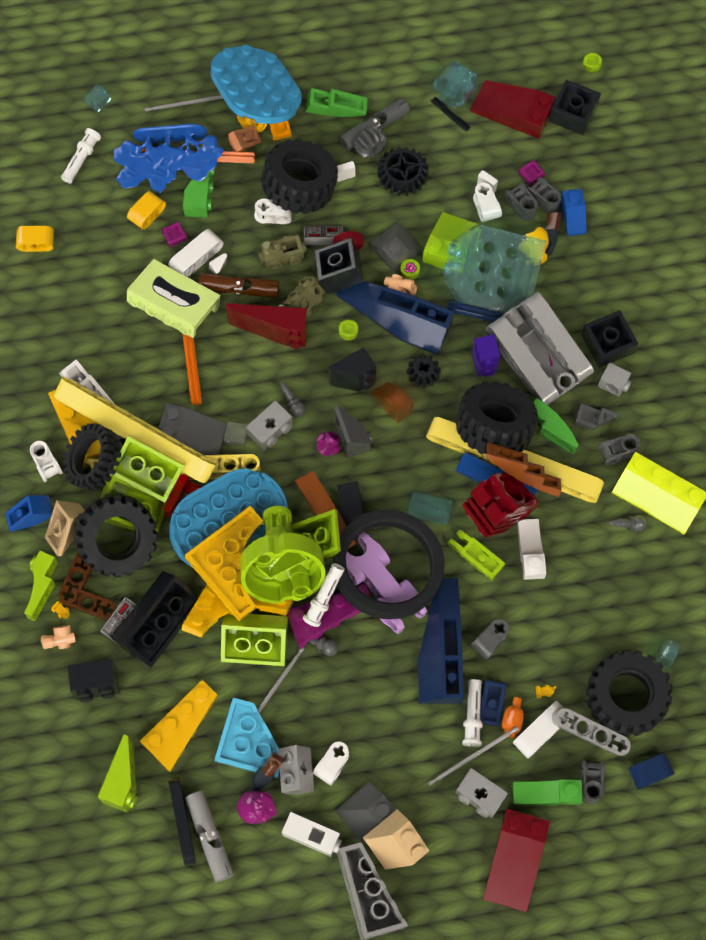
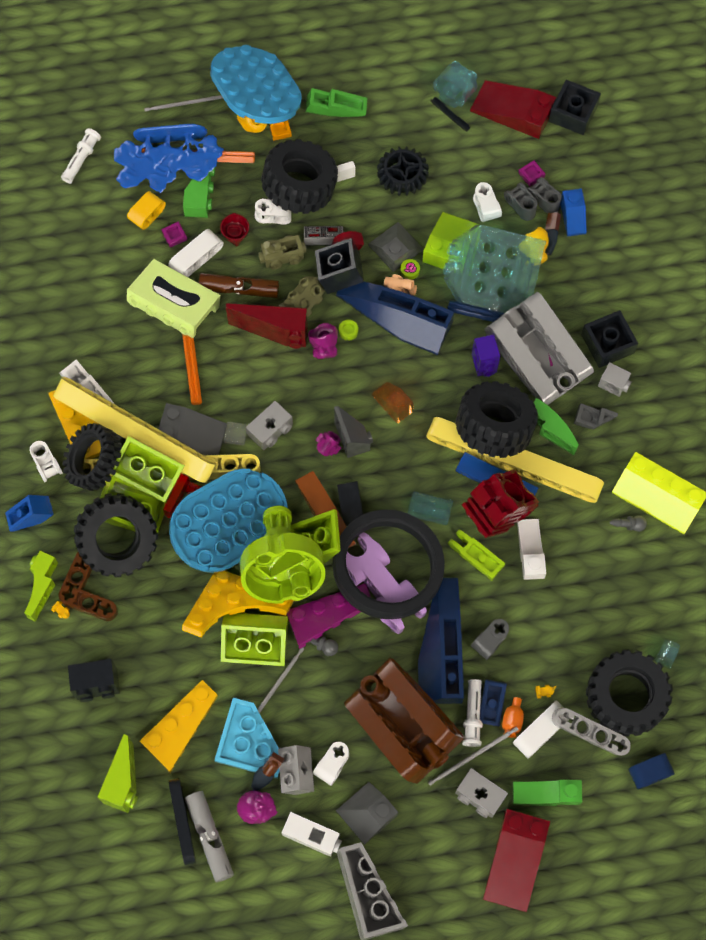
(34, 238): yellow beam -> none
(61, 525): tan slope -> none
(62, 638): light nougat plate -> none
(97, 98): clear light blue brick -> none
(117, 618): slope -> none
(156, 619): black slope -> none
(217, 264): white slope -> none
(219, 561): yellow plate -> none
(234, 228): none -> dark red hat
(244, 138): nougat slope -> none
(297, 408): dark grey bar -> none
(320, 603): white pin -> none
(323, 340): none -> magenta hair
(353, 372): black slope -> none
(370, 142): dark grey gear -> none
(389, 114): dark grey piece -> none
(396, 842): tan slope -> none
(404, 721): none -> reddish brown panel
(423, 364): black gear -> none
(485, 177): white tile -> none
(517, 465): dark orange slope -> none
(592, 62): lime tile -> none
(592, 777): dark grey piece -> none
(616, 451): dark grey piece -> none

